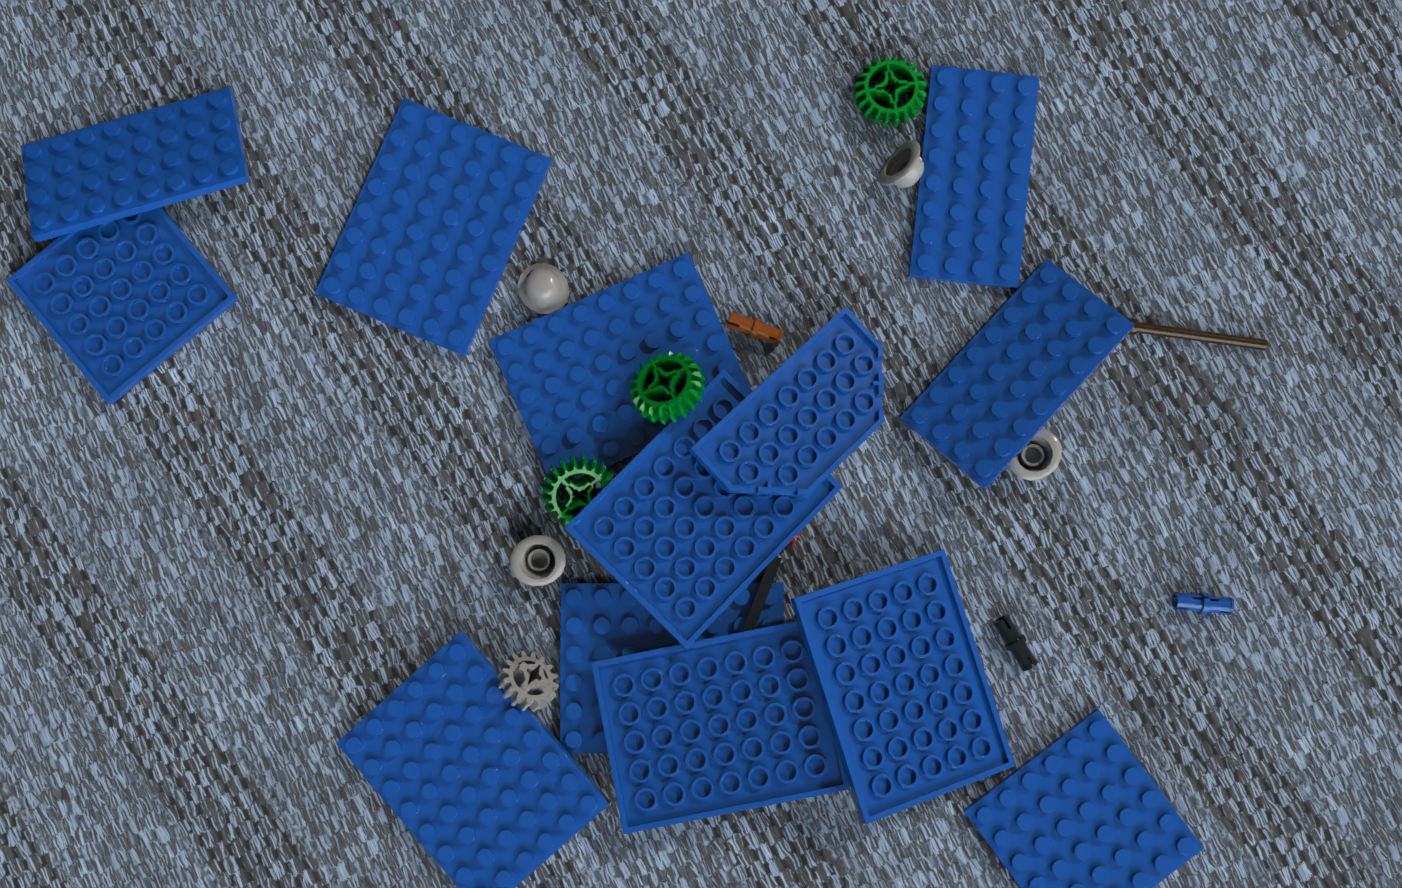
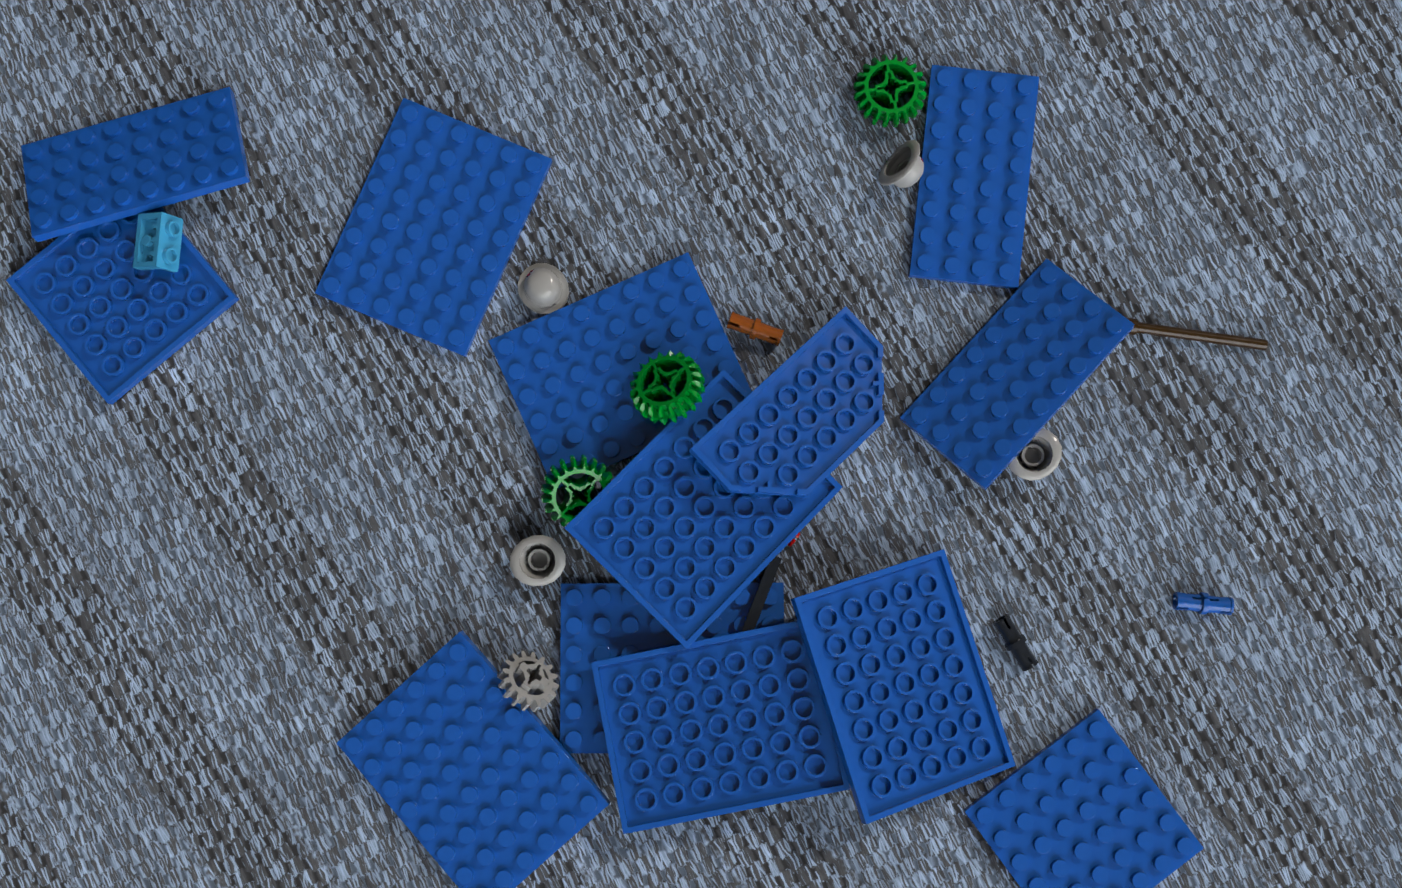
(158, 242): none -> dark azure bracket

